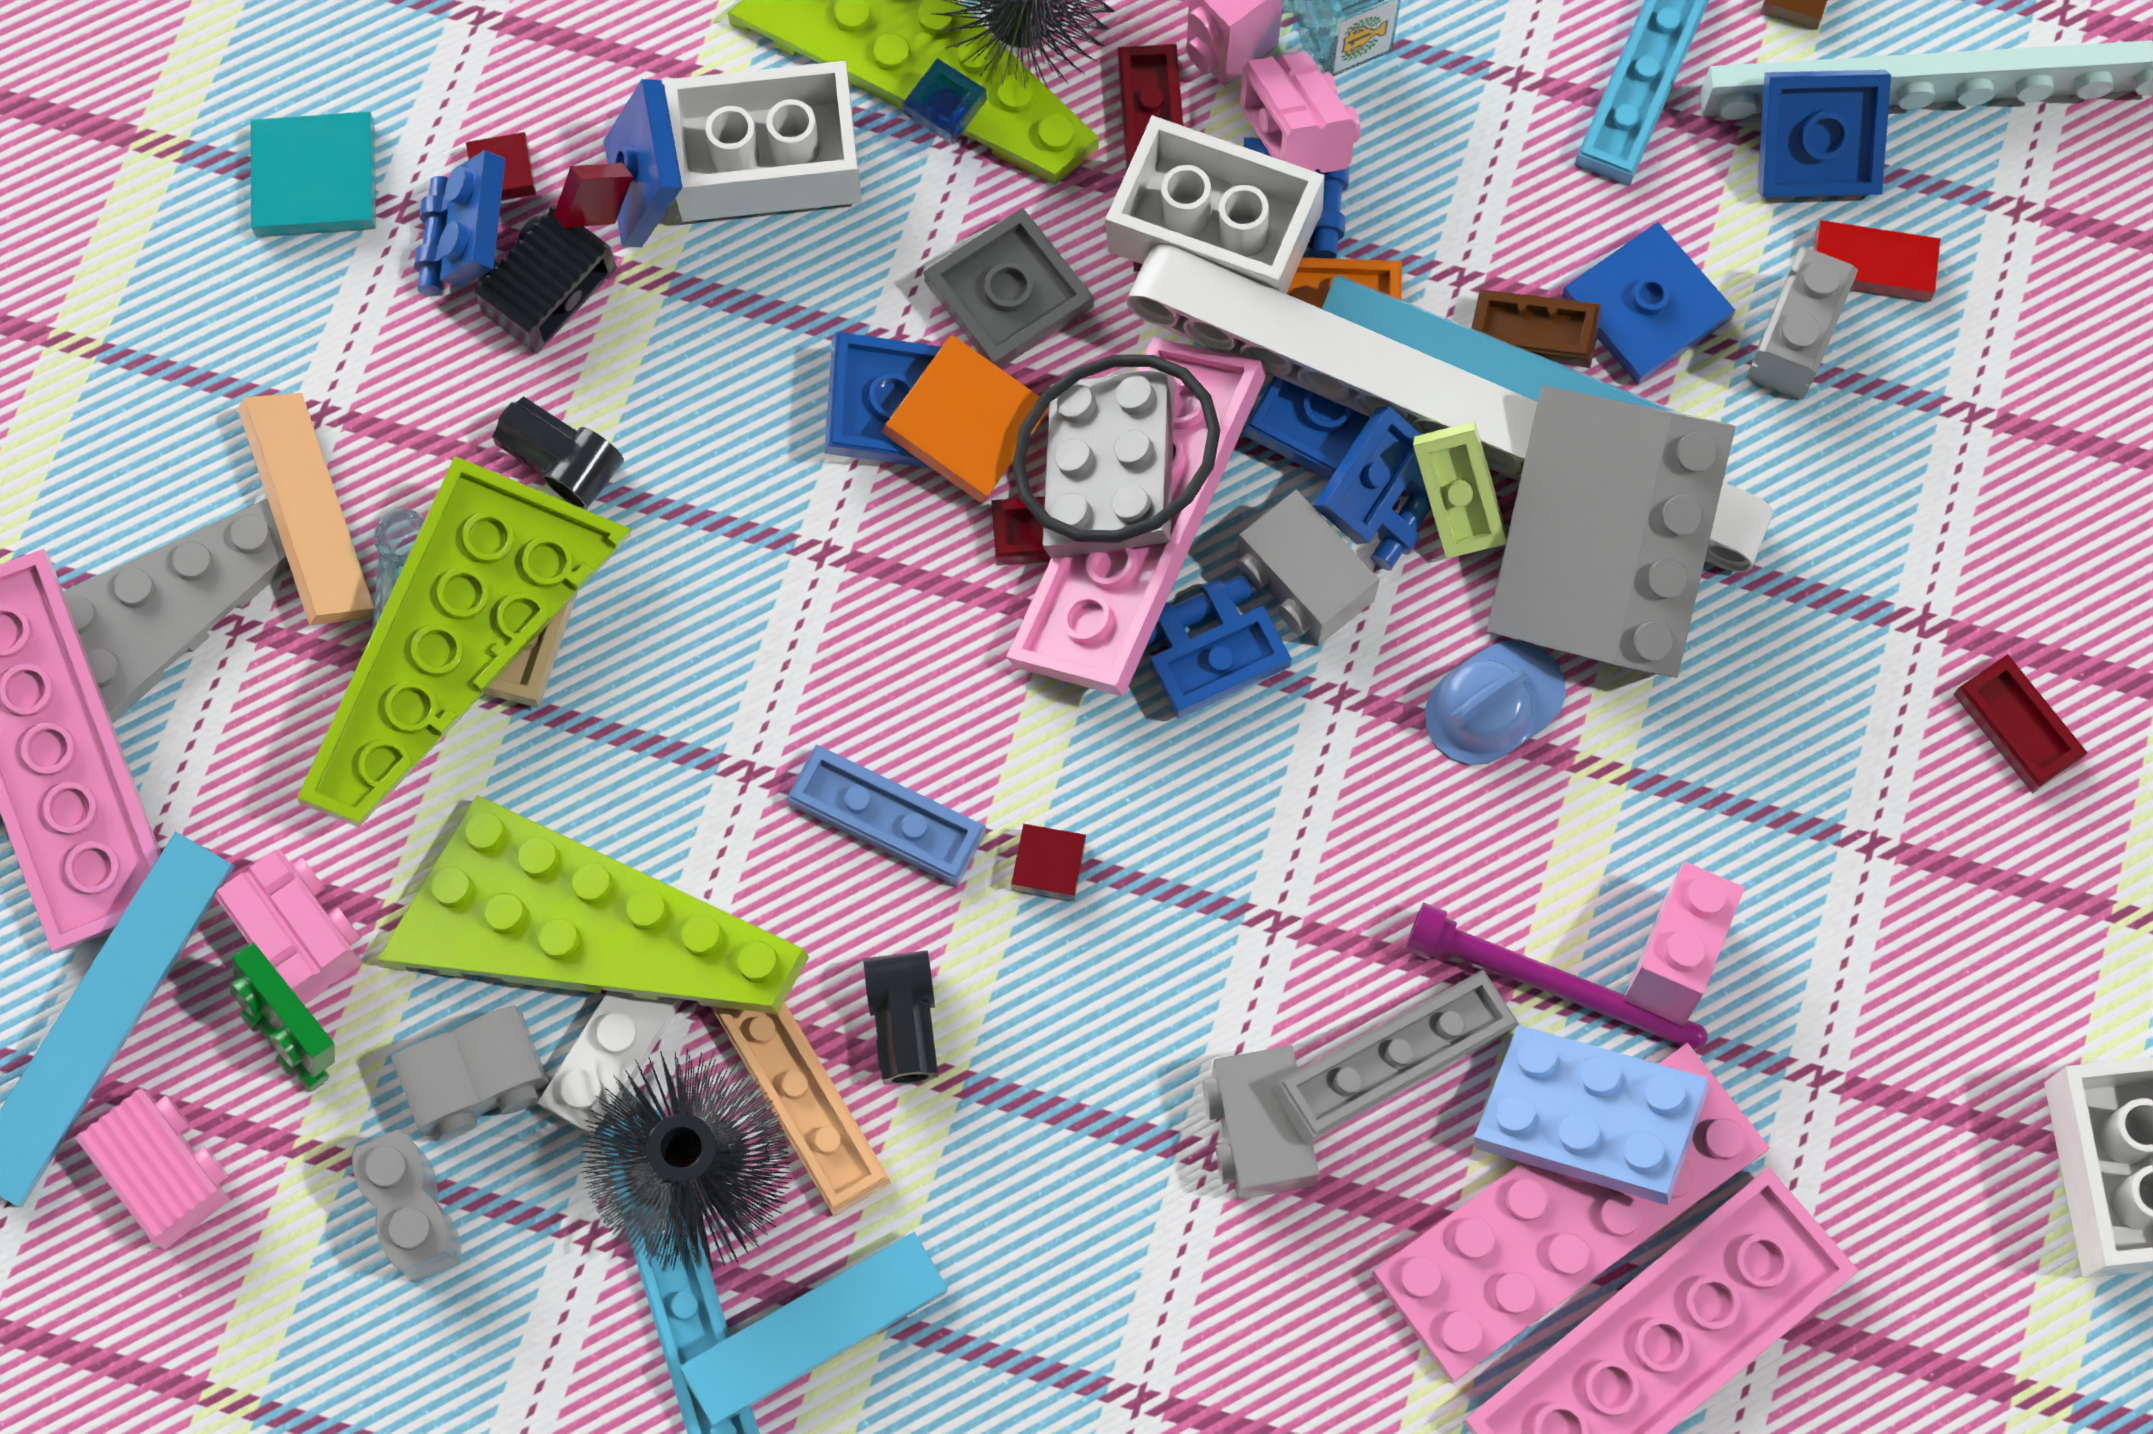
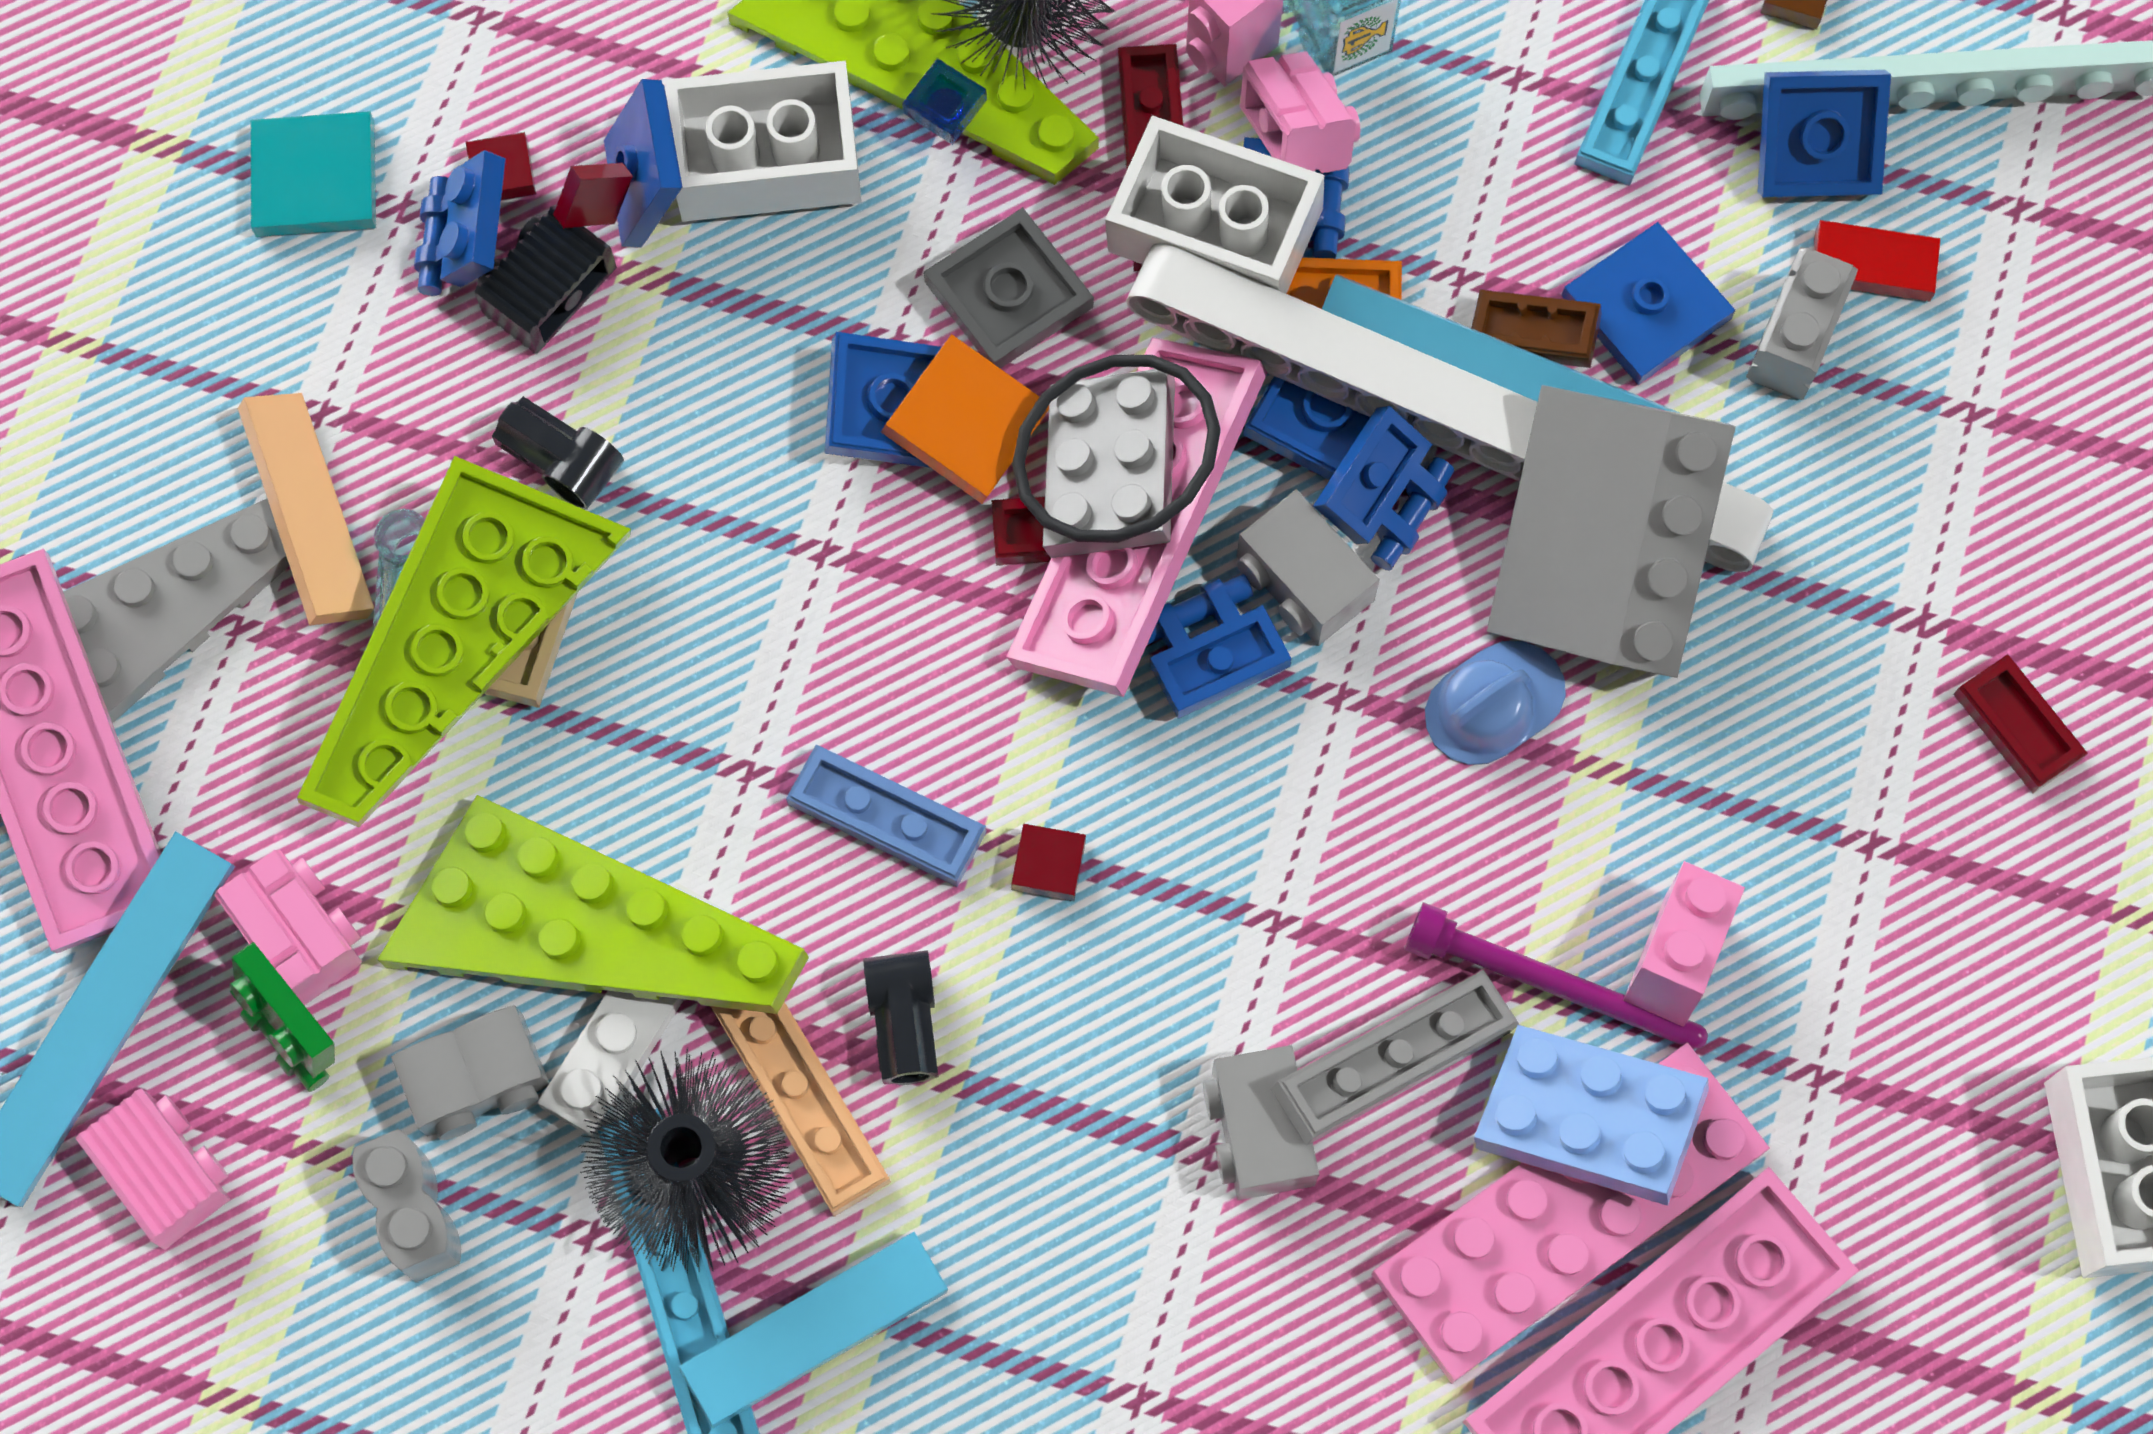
(1460, 490): yellowish green plate -> none

